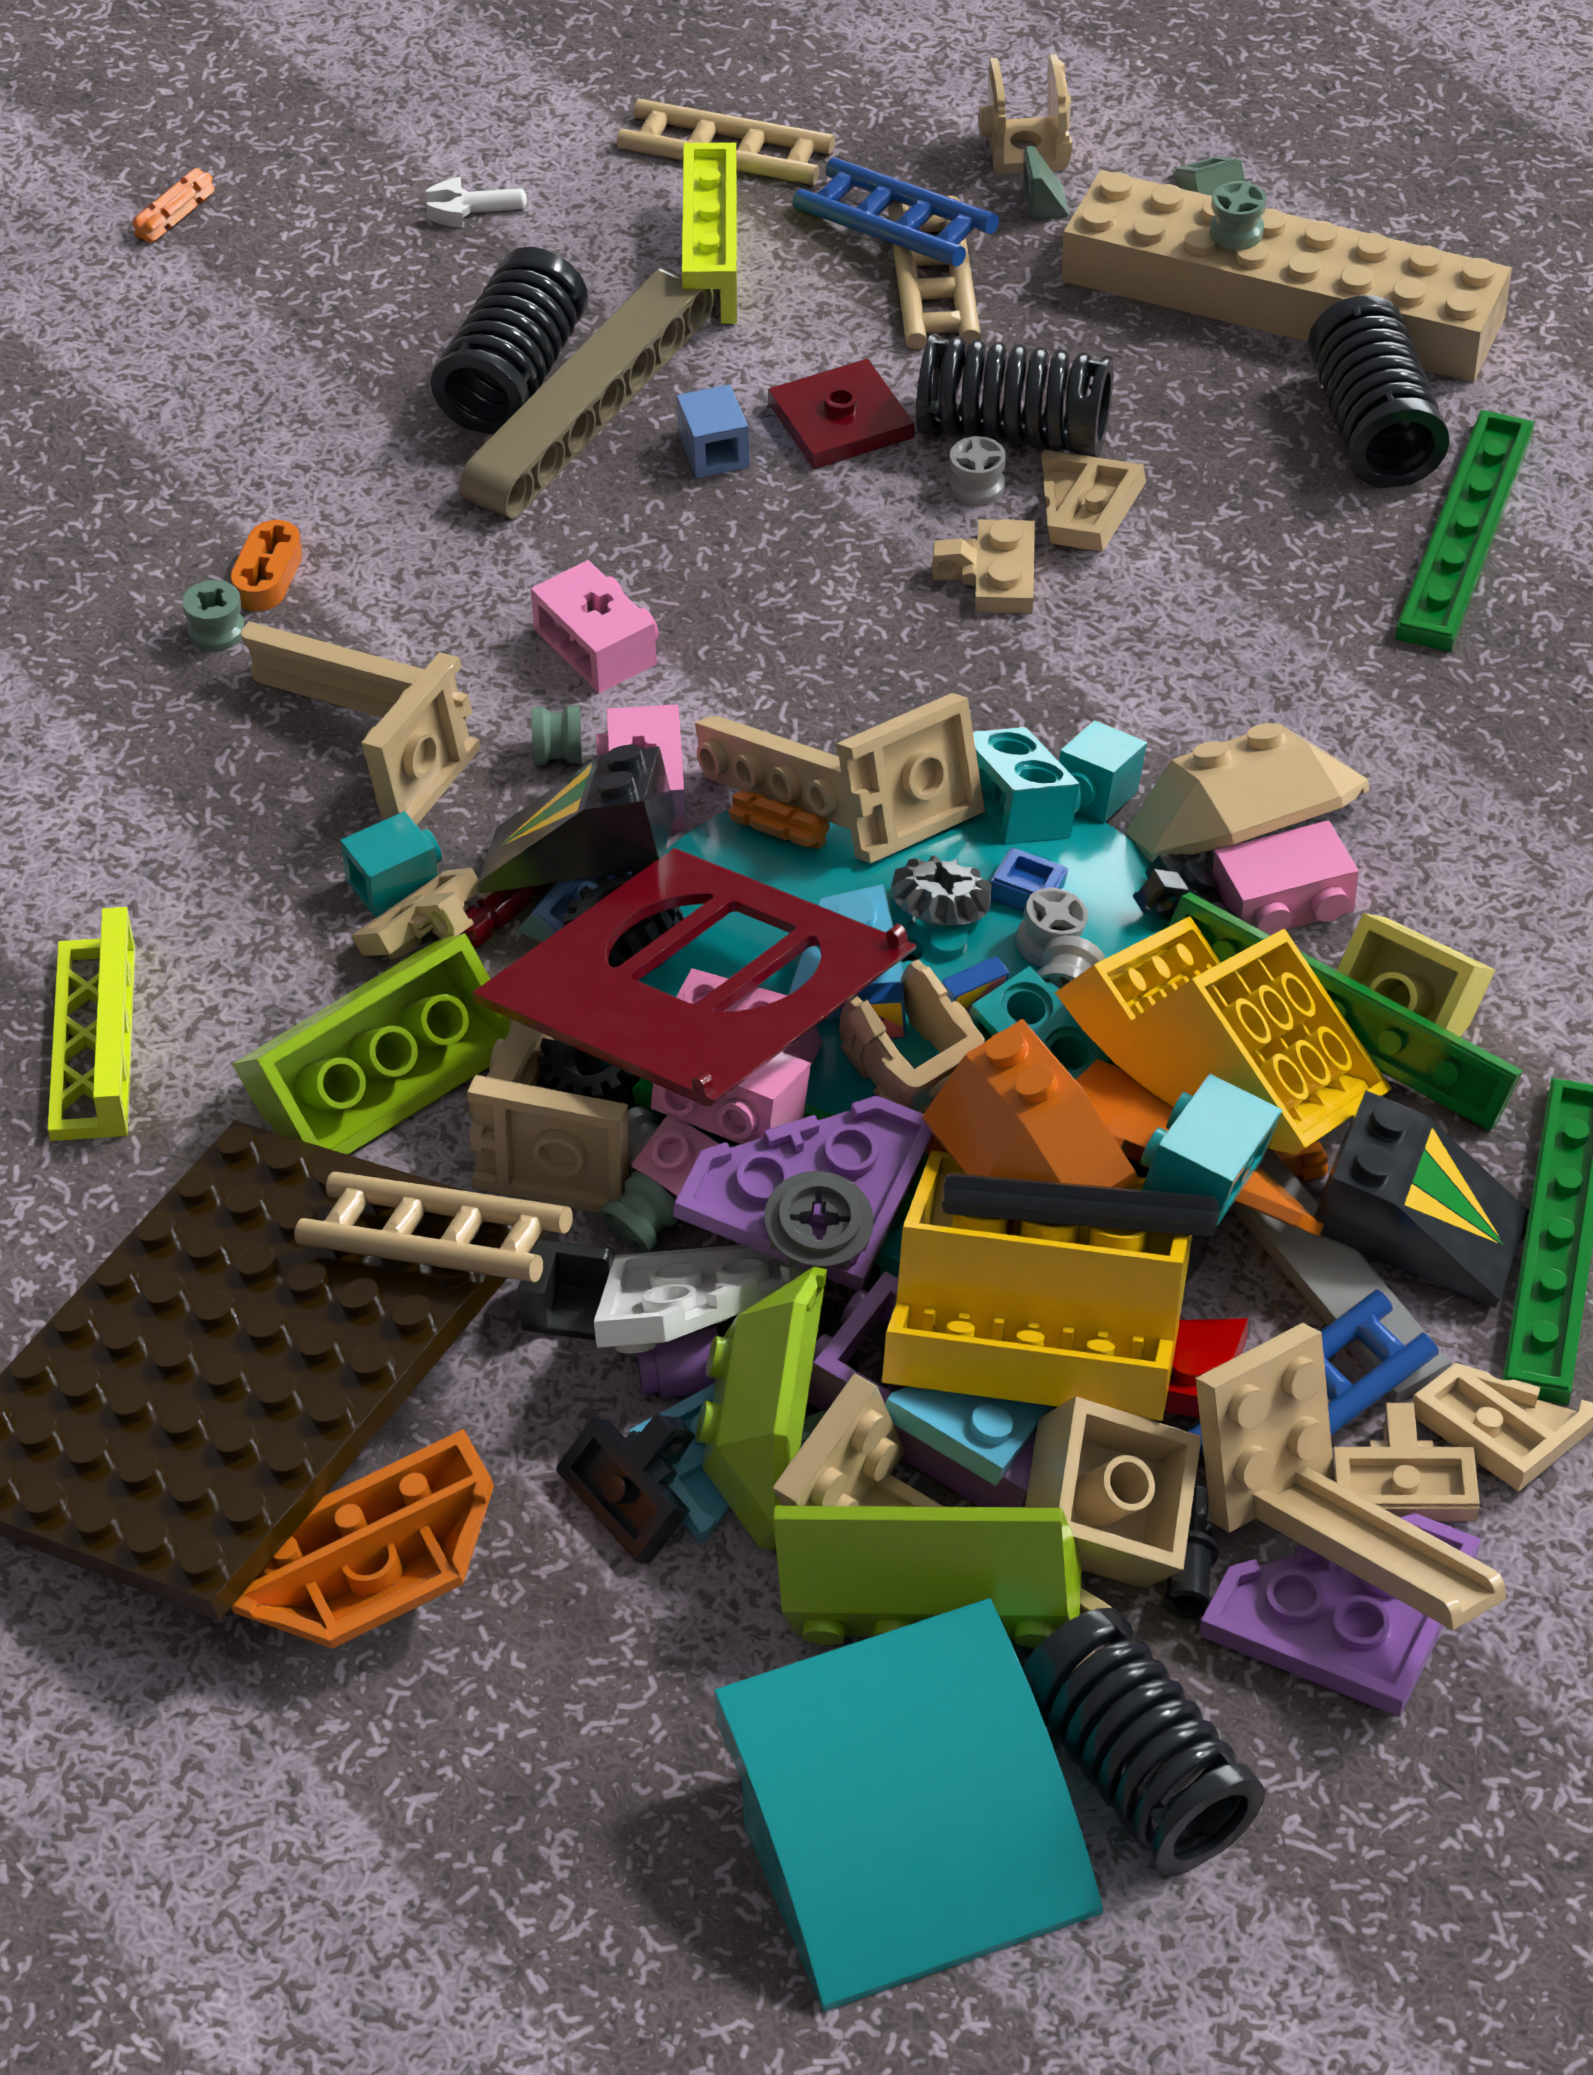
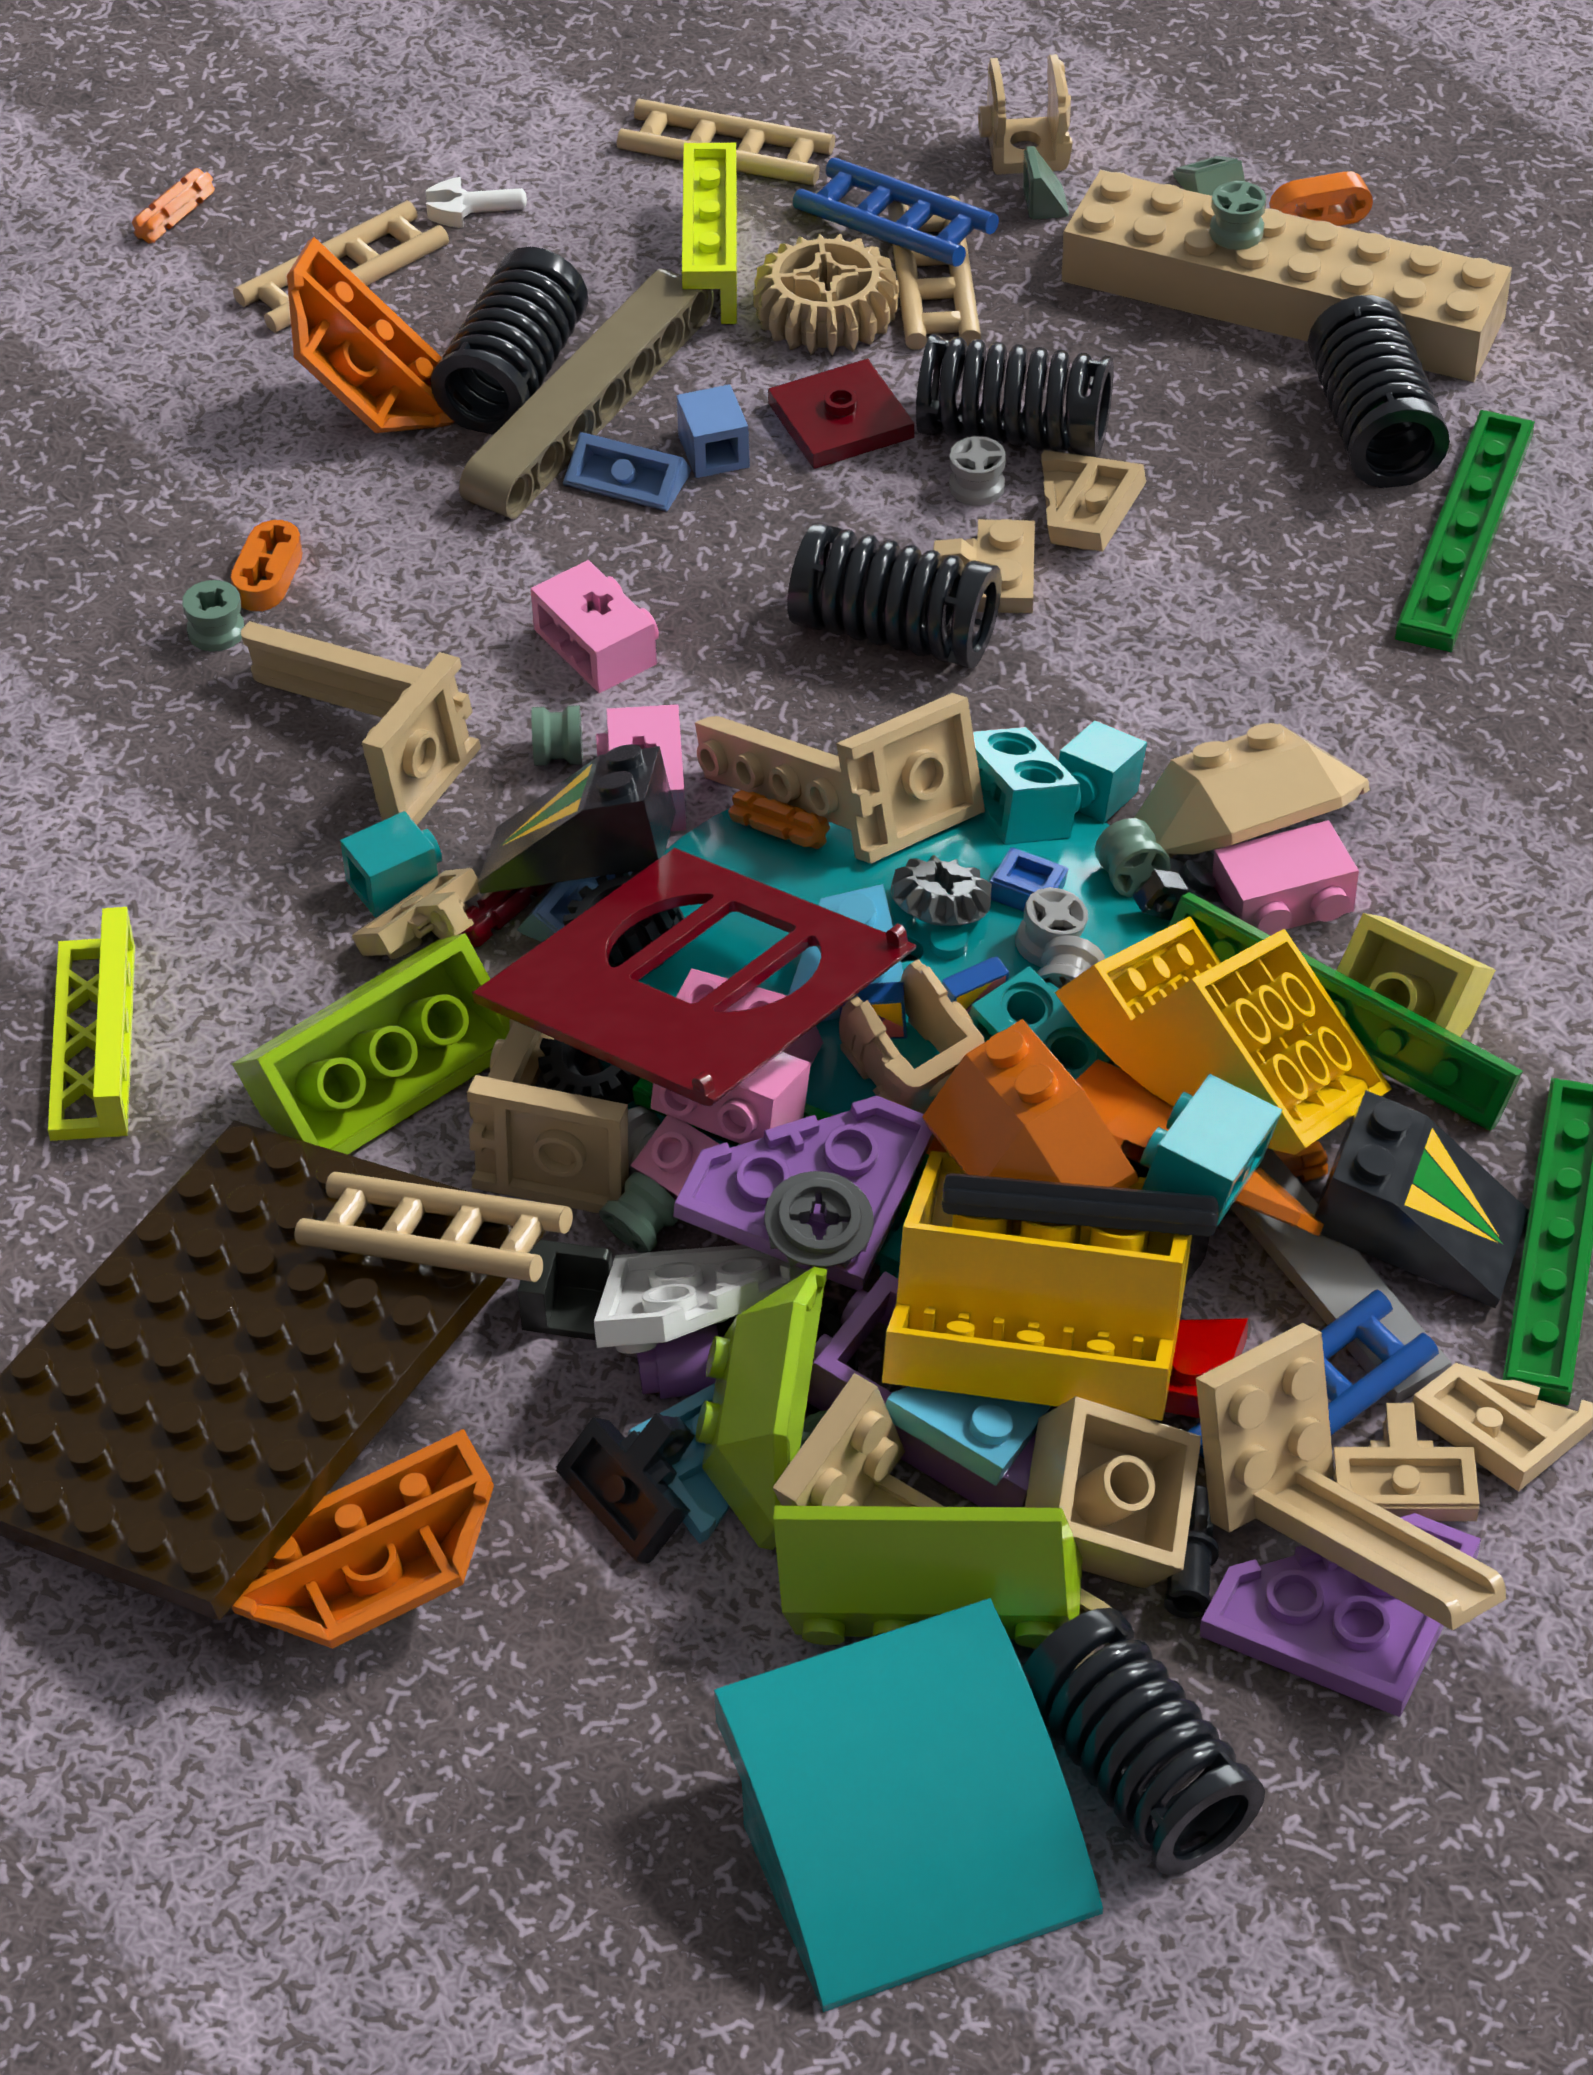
(354, 245): none -> tan bar
(360, 346): none -> orange wedge
(626, 471): none -> medium blue slope
(826, 293): none -> tan gear
(896, 588): none -> black piece
(1130, 854): none -> sand green wheel
(1325, 197): none -> orange beam

